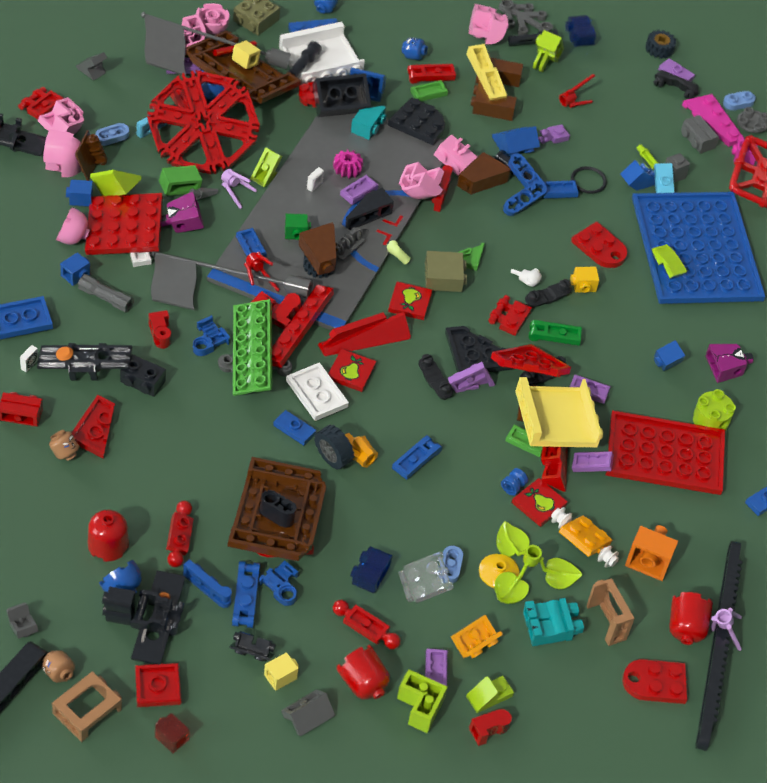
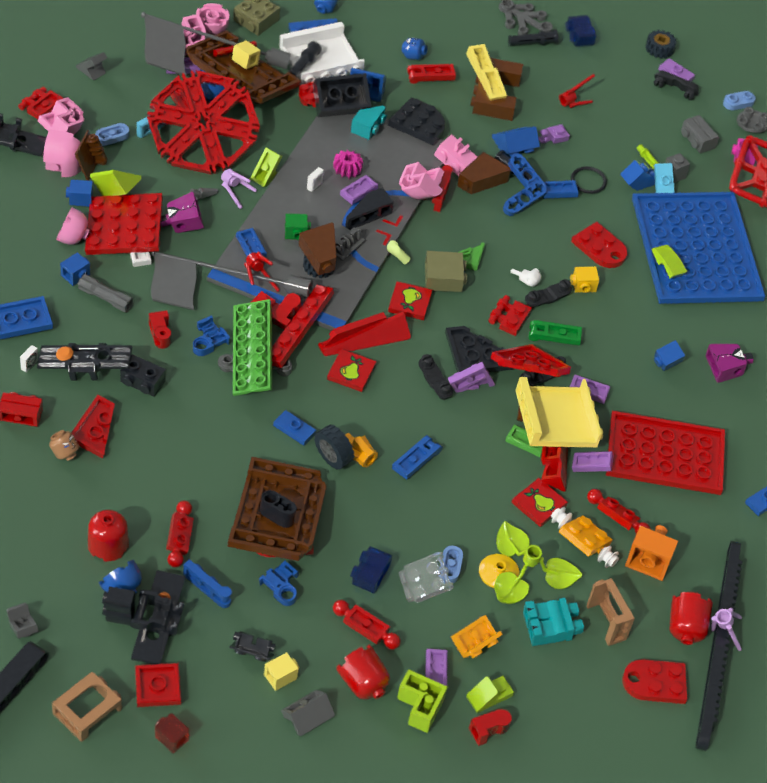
(58, 666): medium nougat head -> none
(179, 180): bright green brick -> none
(246, 594): blue plate -> none
(317, 391): white plate -> none
(429, 91): bright green tile -> none
(488, 24): bright pink brick -> none
(512, 483): blue wheel -> none
(549, 48): lime brick -> none
(615, 510): none -> red plate
(714, 410): lime brick -> none
(715, 117): dark pink wing -> none

